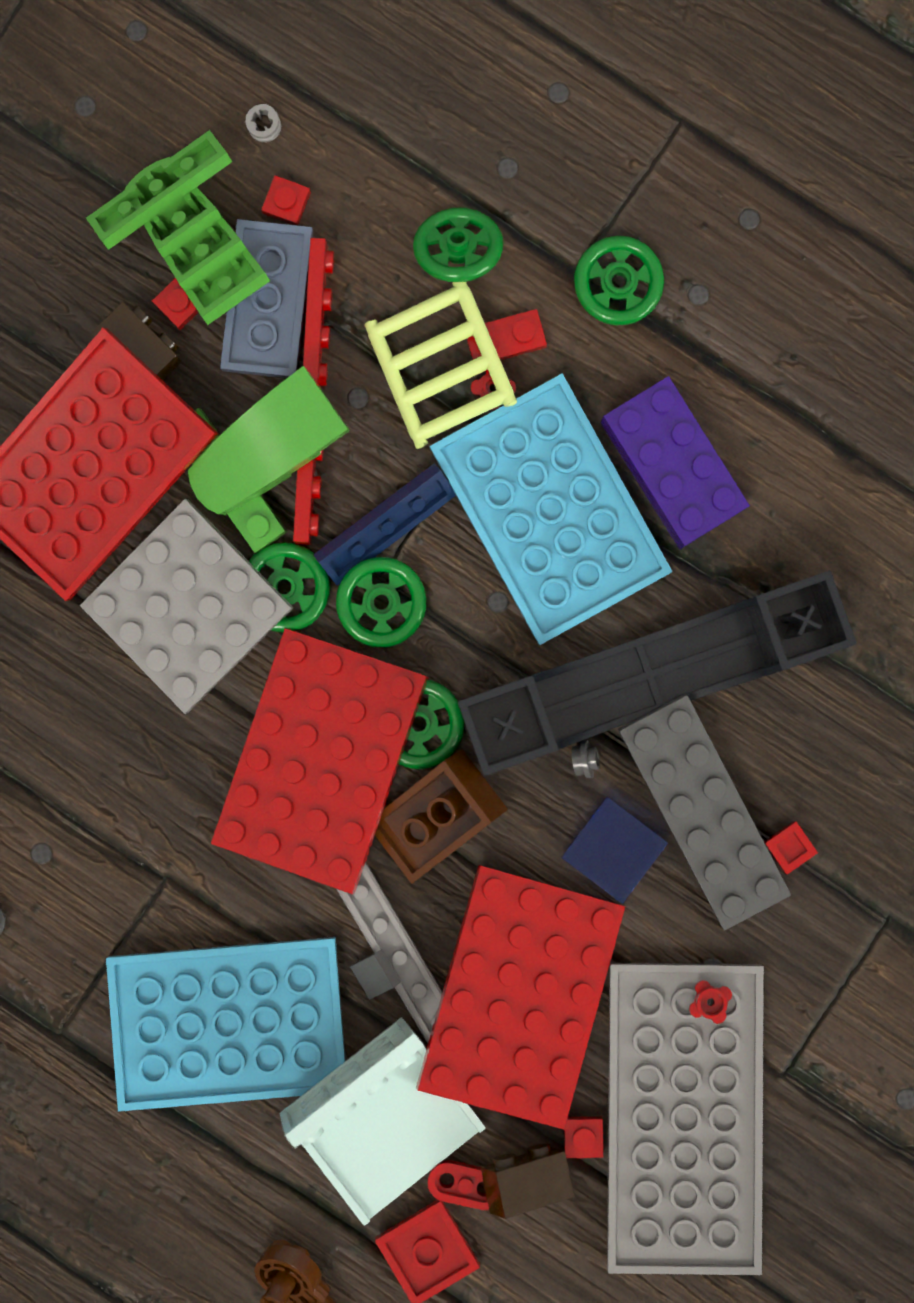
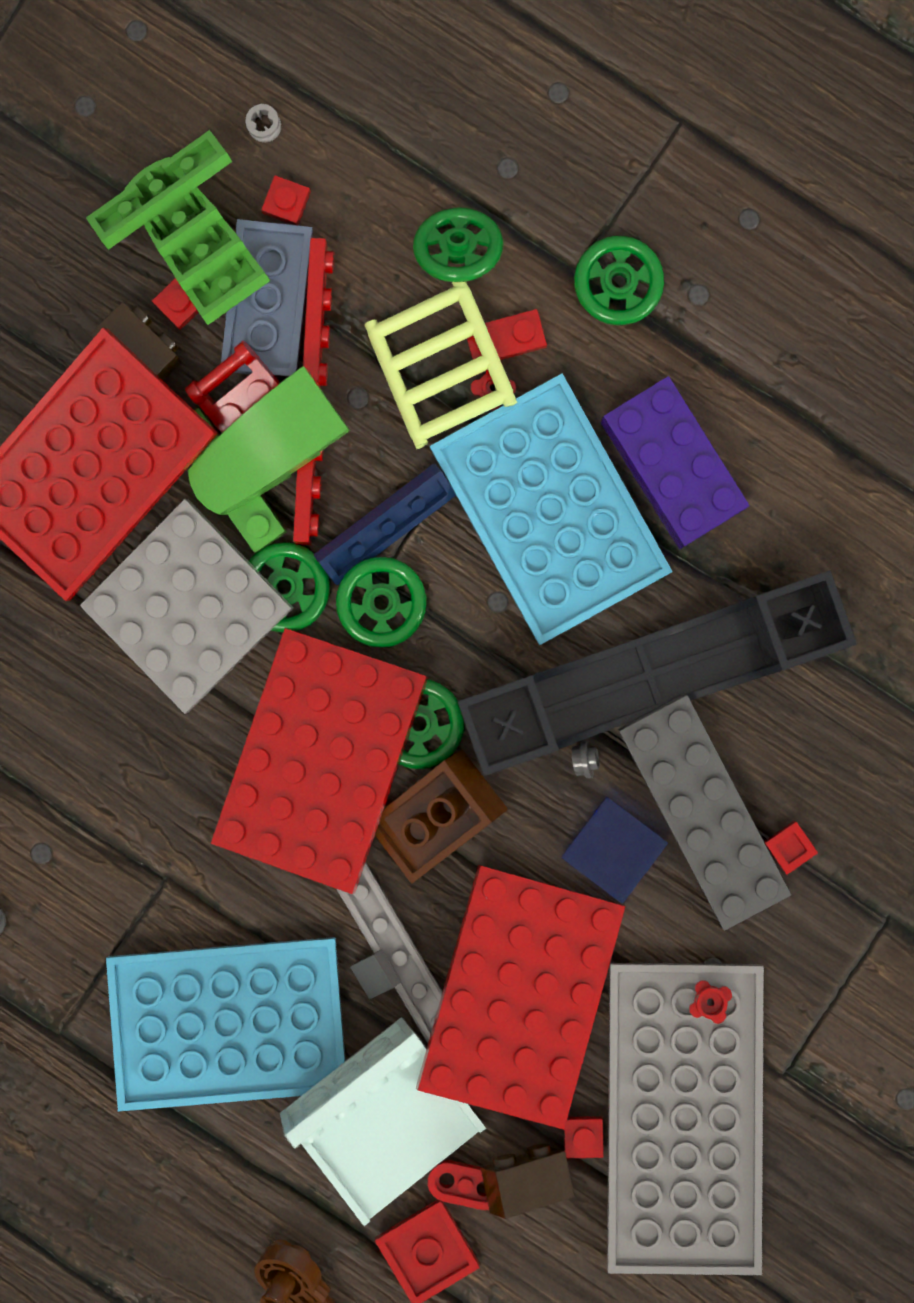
(239, 398): none -> red plate

